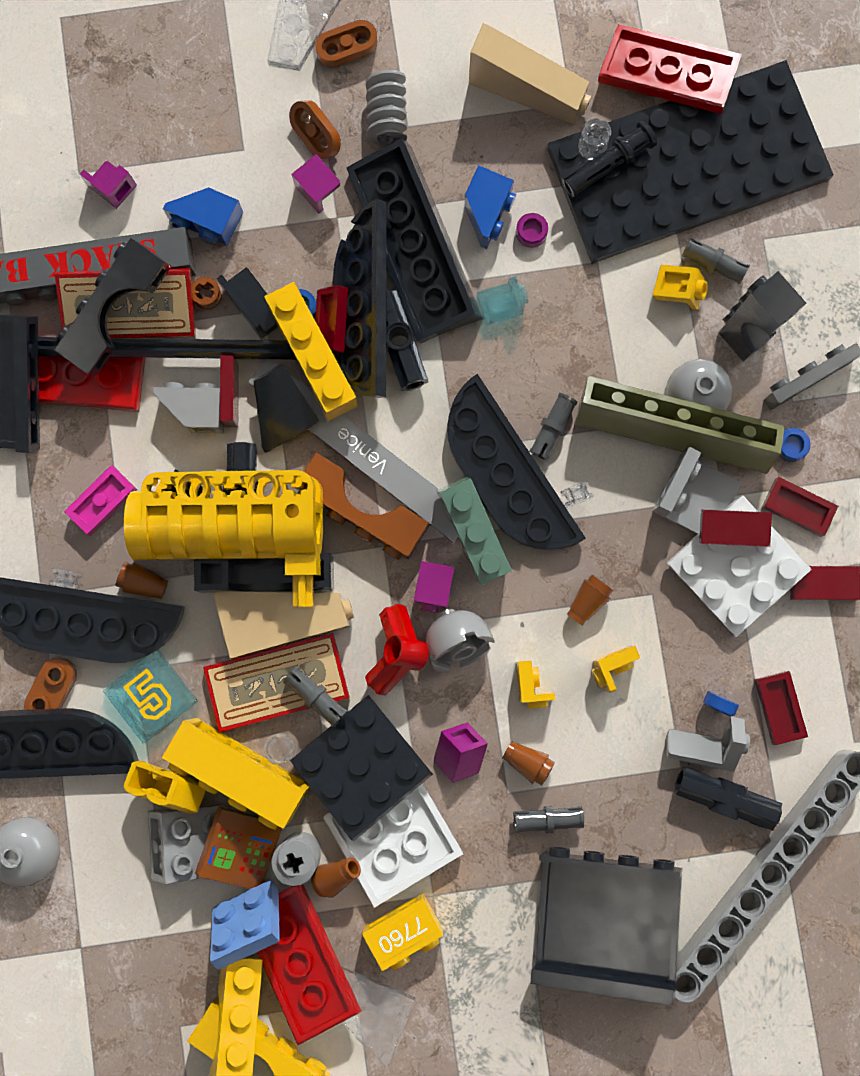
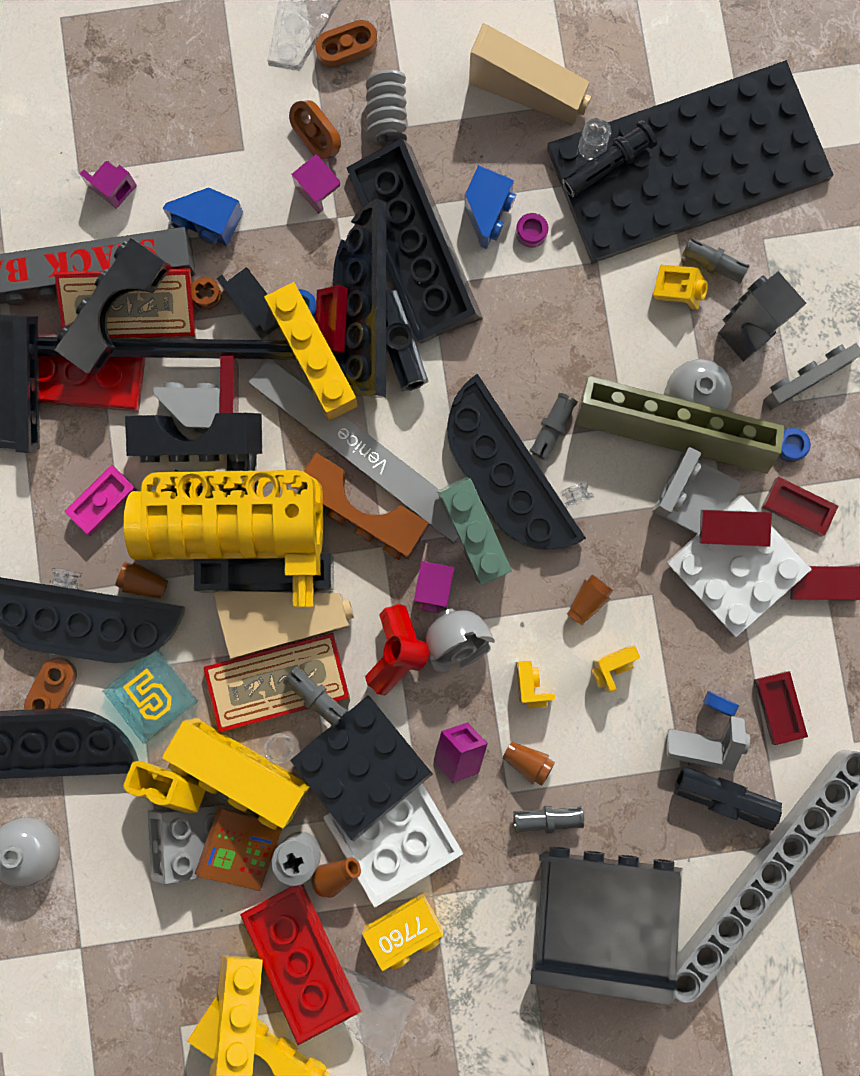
(228, 435): none -> black arch
(245, 924): medium blue plate -> none
(280, 408): black slope -> none
(502, 301): clear light blue bracket -> none
(669, 68): tile -> none

